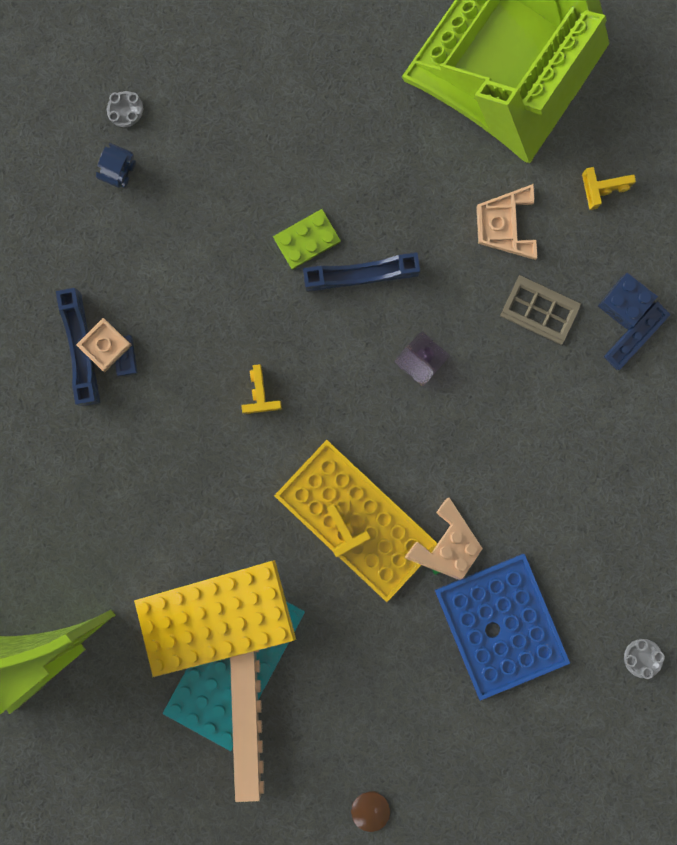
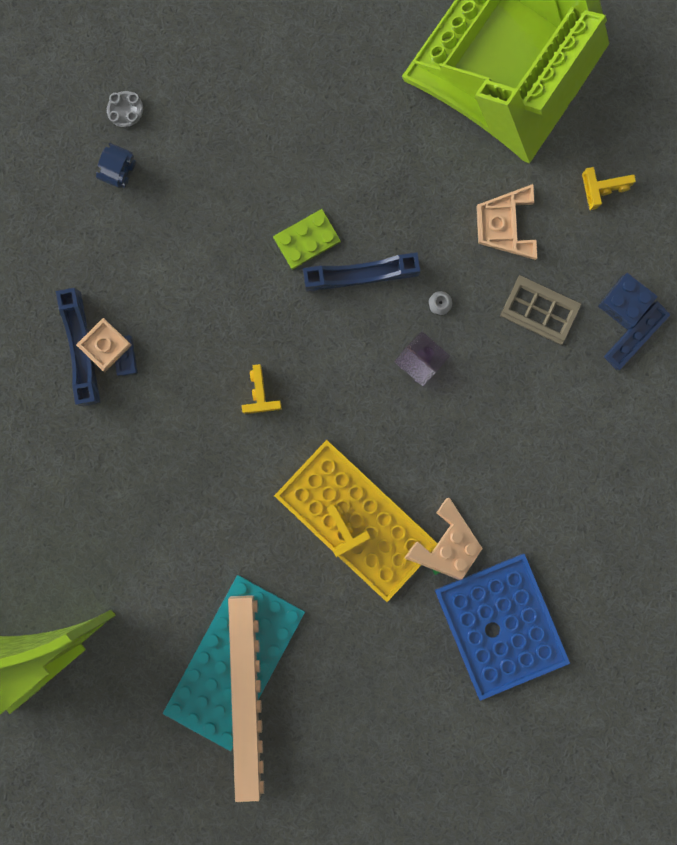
(215, 619): yellow plate -> none
(370, 811): reddish brown dish -> none
(437, 308): none -> light grey plate
(643, 658): light grey dish -> none

